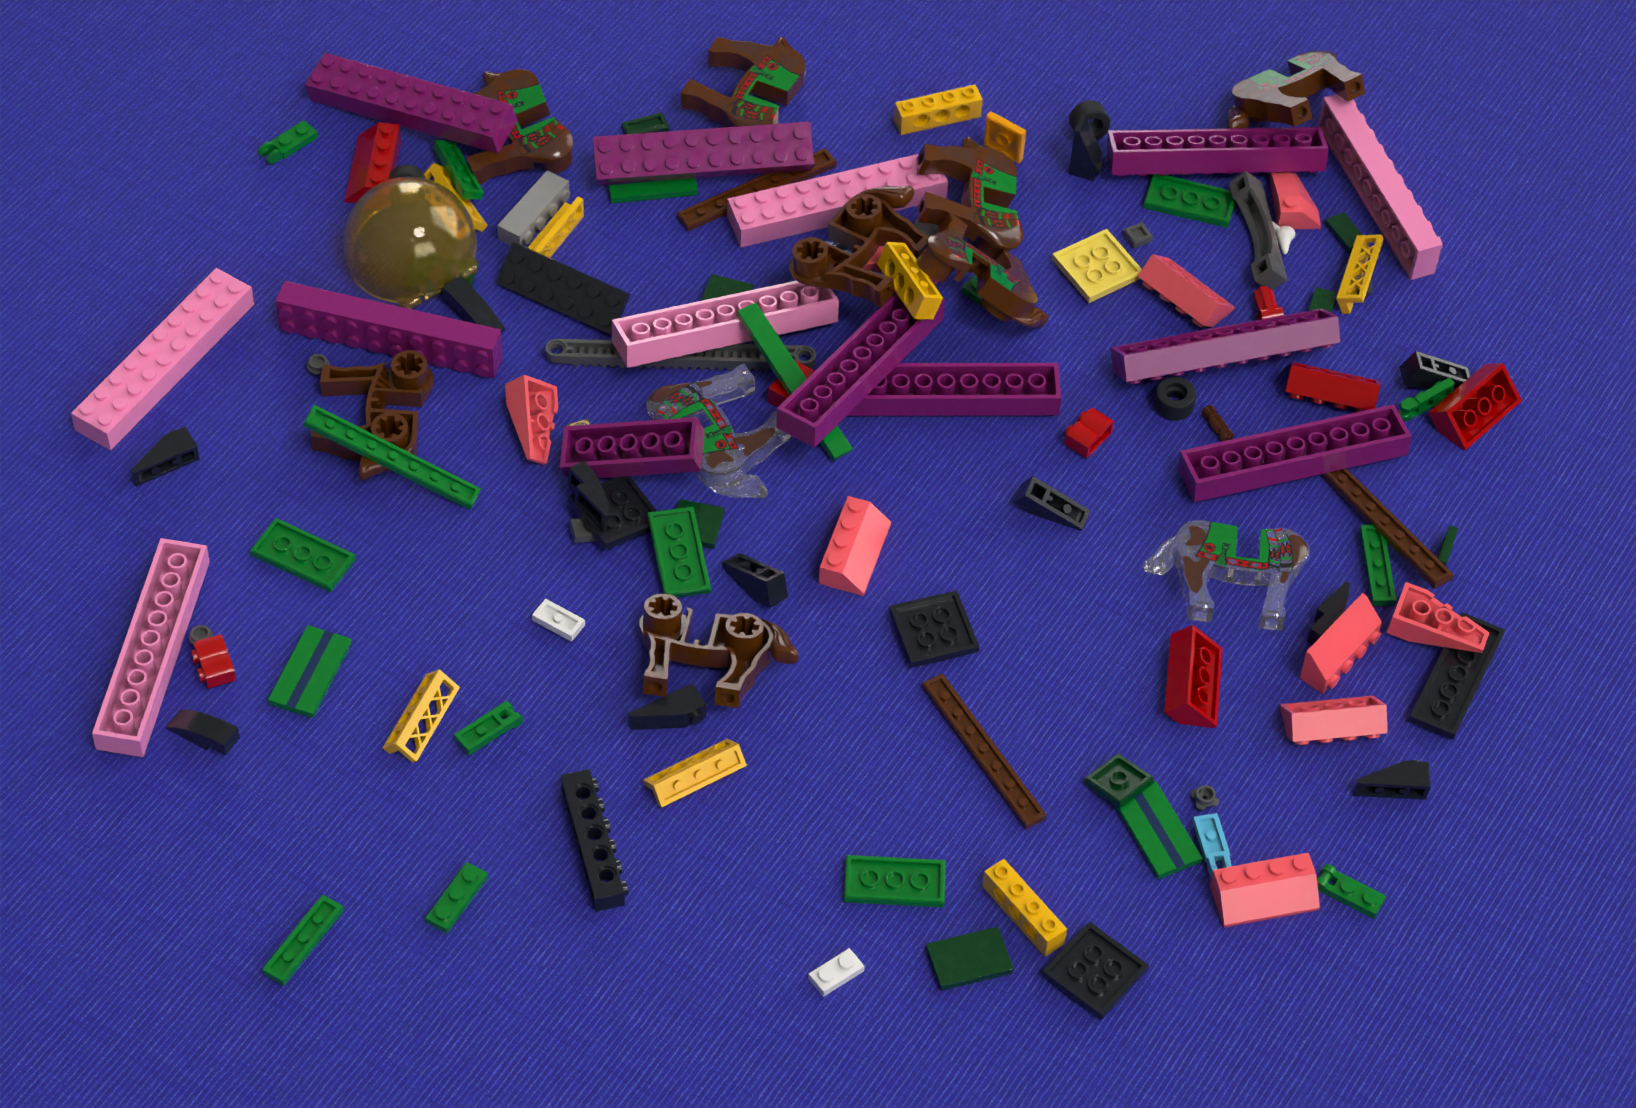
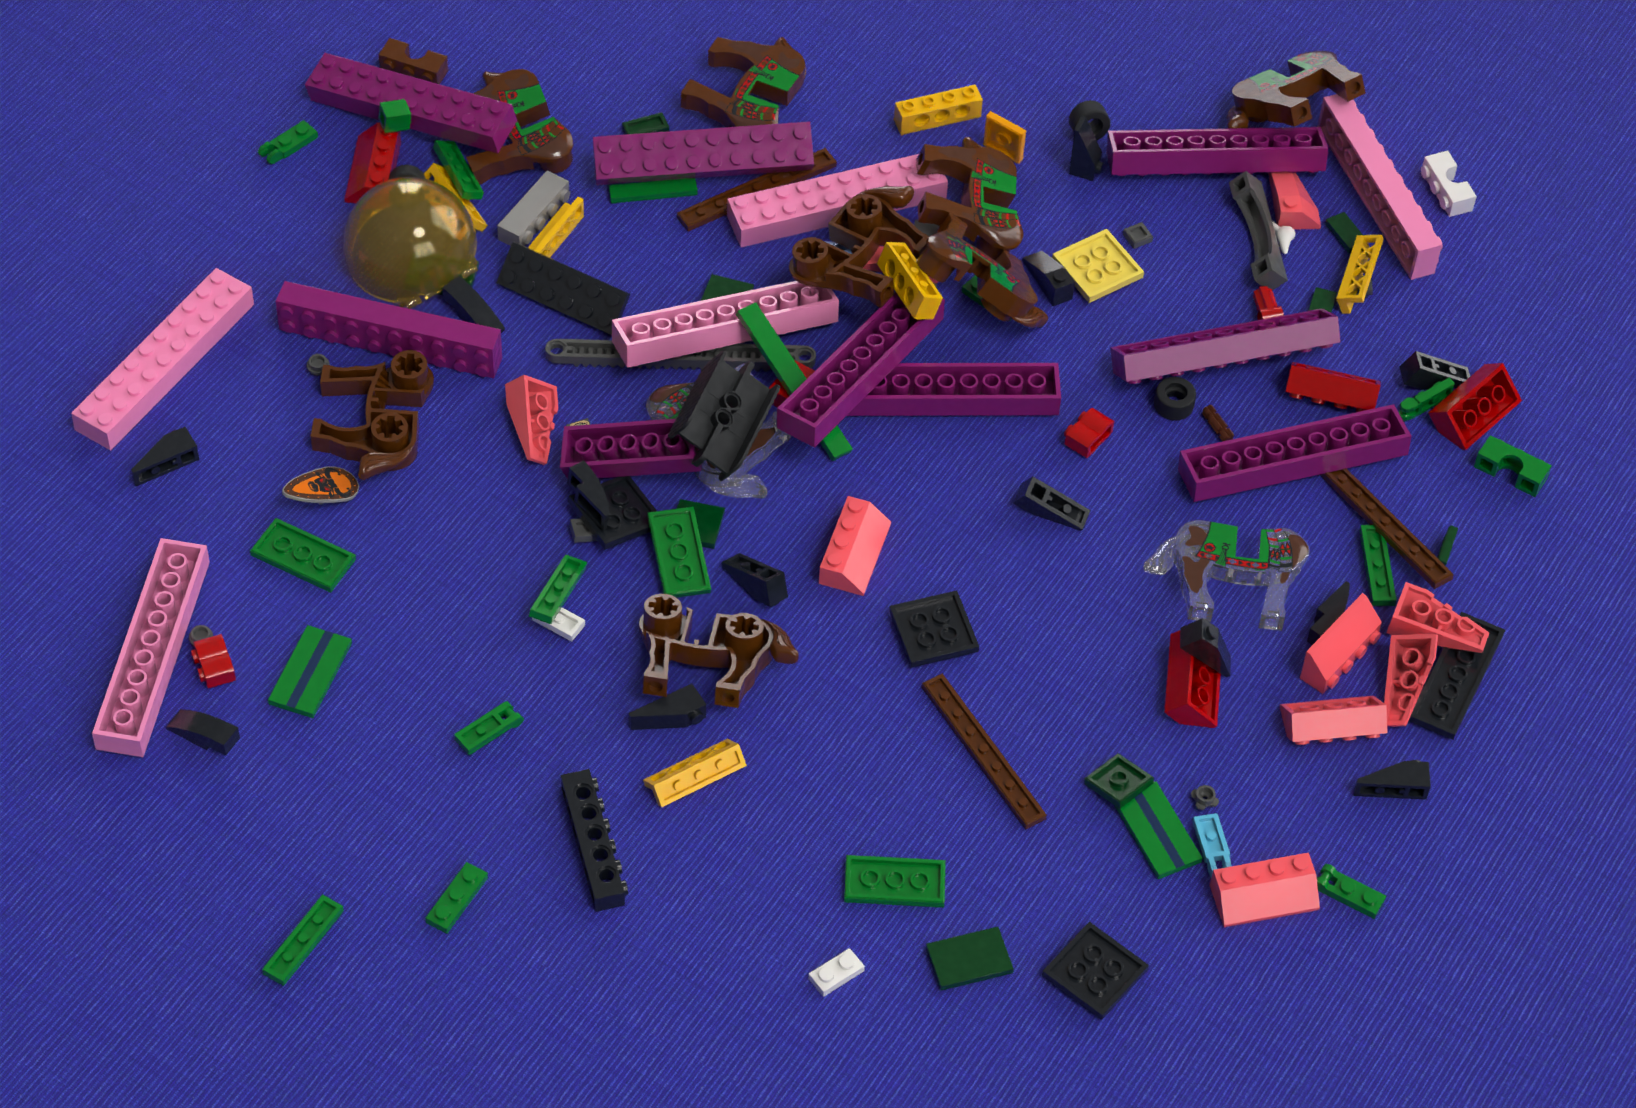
(322, 486): none -> shield
(391, 457): green tile -> none
(394, 115): none -> green panel
(396, 58): none -> reddish brown arch
(414, 713): yellow fence -> none
(558, 589): none -> green plate
(724, 414): none -> black piece
(1024, 907): yellow brick -> none
(1051, 277): none -> black slope
(1185, 291): coral slope -> none
(1190, 200): green tile -> none
(1206, 644): none -> black slope
(1407, 672): none -> coral wedge
(1453, 197): none -> white arch
(1499, 455): none -> green arch

